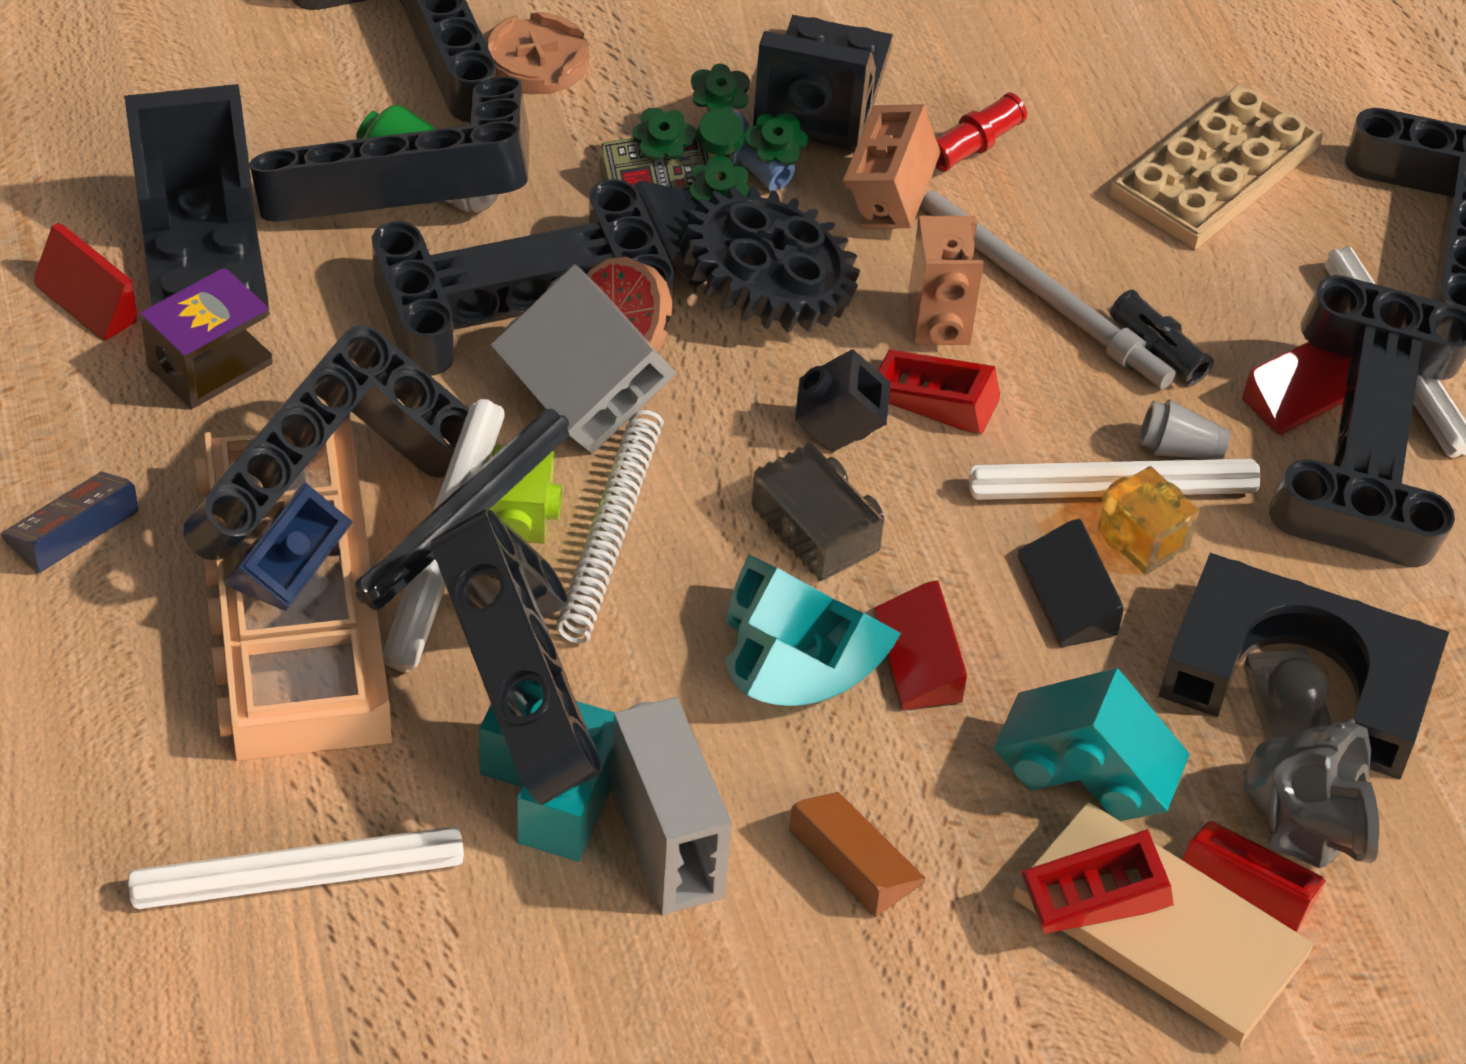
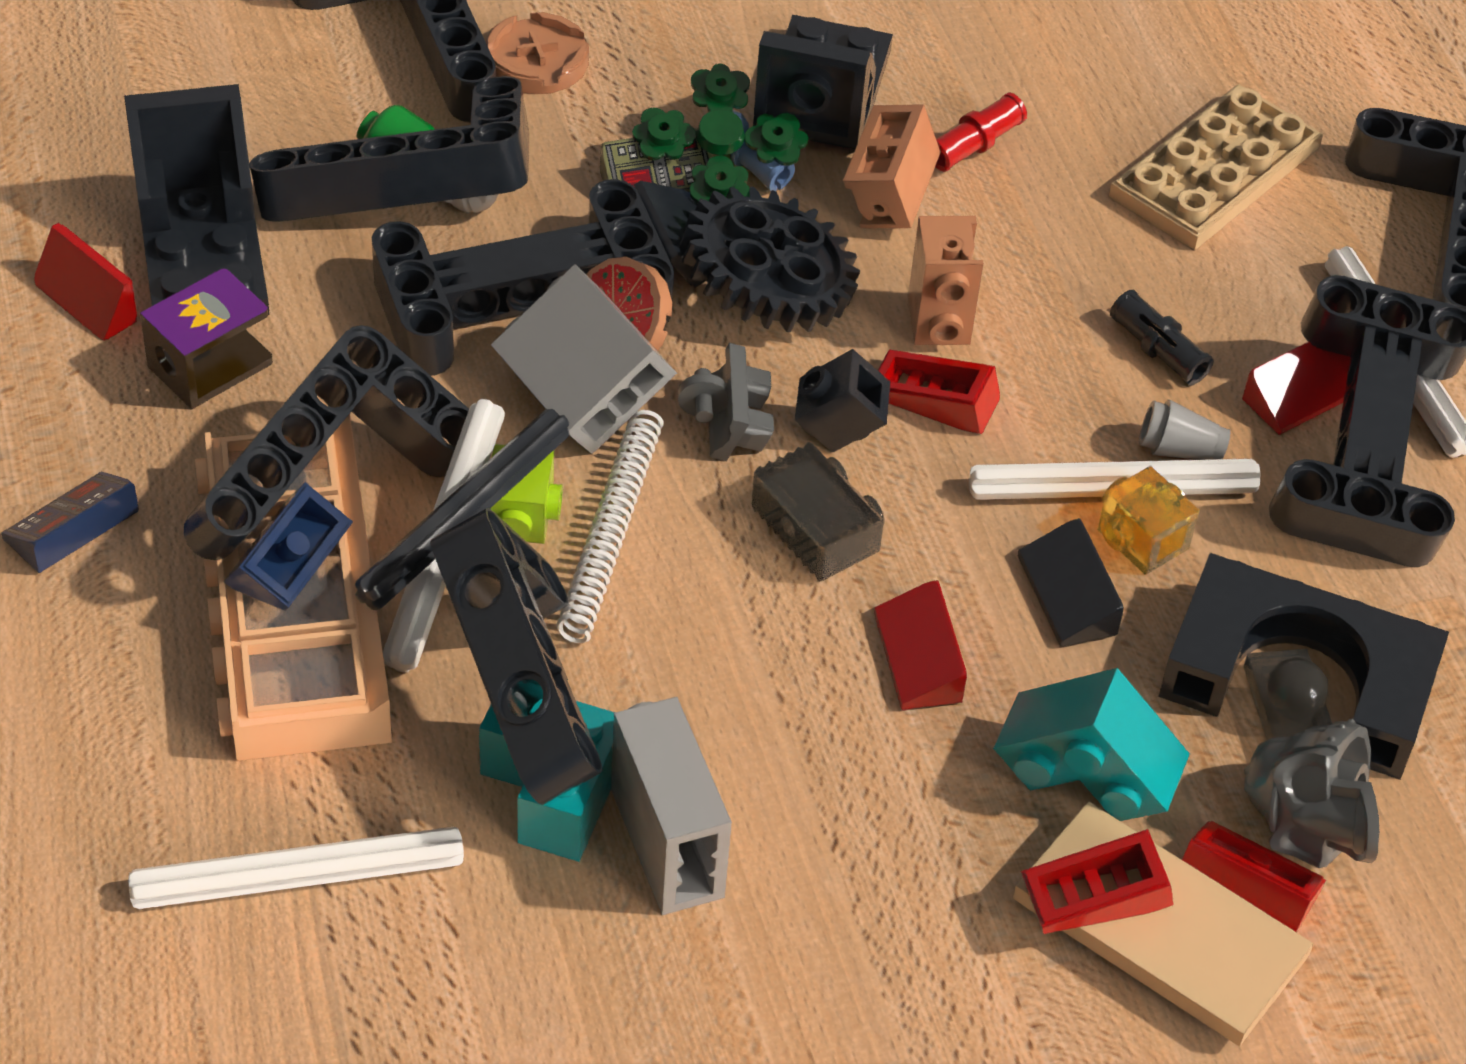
(725, 401): none -> dark grey hips
(798, 640): teal brick -> none
(854, 851): dark orange slope -> none
(1121, 345): light grey bar -> none

